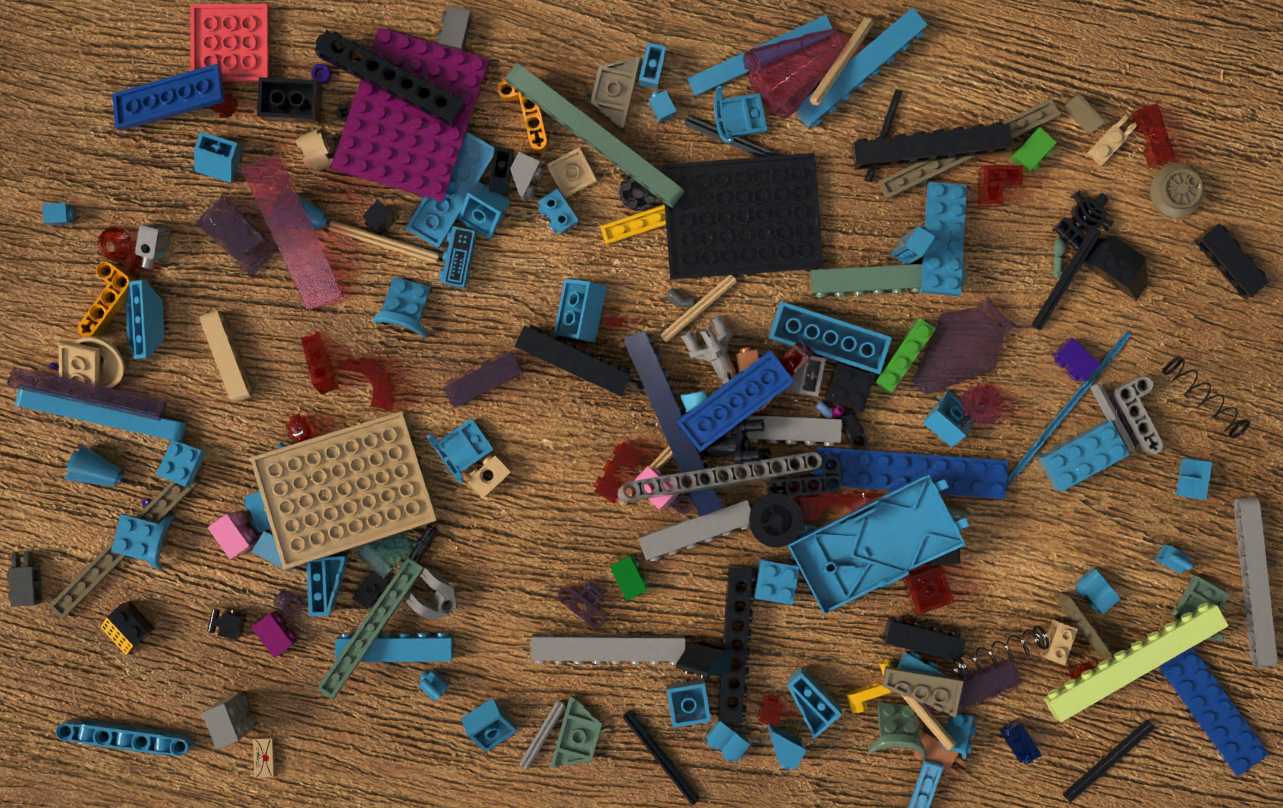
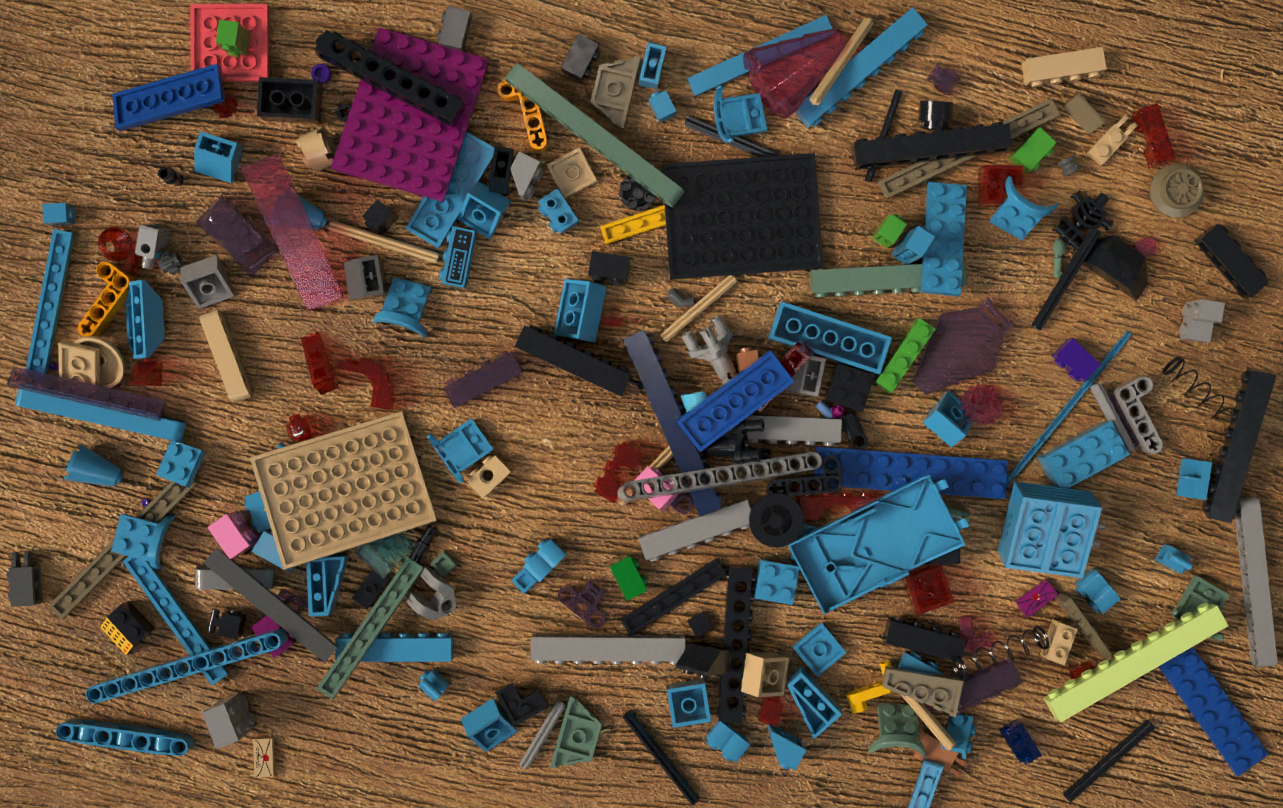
(50, 301): none -> dark azure plate
(147, 373): none -> clear red slope
(170, 176): none -> black pin
(170, 262): none -> dark grey gear
(172, 613): none -> dark azure plate
(178, 670): none -> dark azure beam
(206, 281): none -> light grey slope
(209, 580): none -> light grey beam
(232, 38): none -> bright green brick
(271, 604): none -> dark grey tile
(365, 278): none -> dark grey slope
(443, 564): none -> sand green tile
(520, 708): none -> black panel
(524, 580): none -> dark azure tile
(544, 559): none -> dark azure brick
(580, 58): none -> black brick
(609, 268): none -> black brick
(673, 596): none -> black tile
(700, 624): none -> black tile
(764, 674): none -> tan brick
(819, 649): none -> dark azure plate
(889, 230): none -> bright green brick
(935, 114): none -> black piece
(944, 79): none -> piece
(967, 629): none -> clear pink bar
(1018, 214): none -> dark azure piece
(1036, 598): none -> magenta tile
(1049, 529): none -> dark azure piece
(1064, 66): none -> tan brick
(1069, 165): none -> dark grey wheel
(1145, 246): none -> clear pink tile
(1199, 320): none -> light grey brick
(1239, 444): none -> black brick

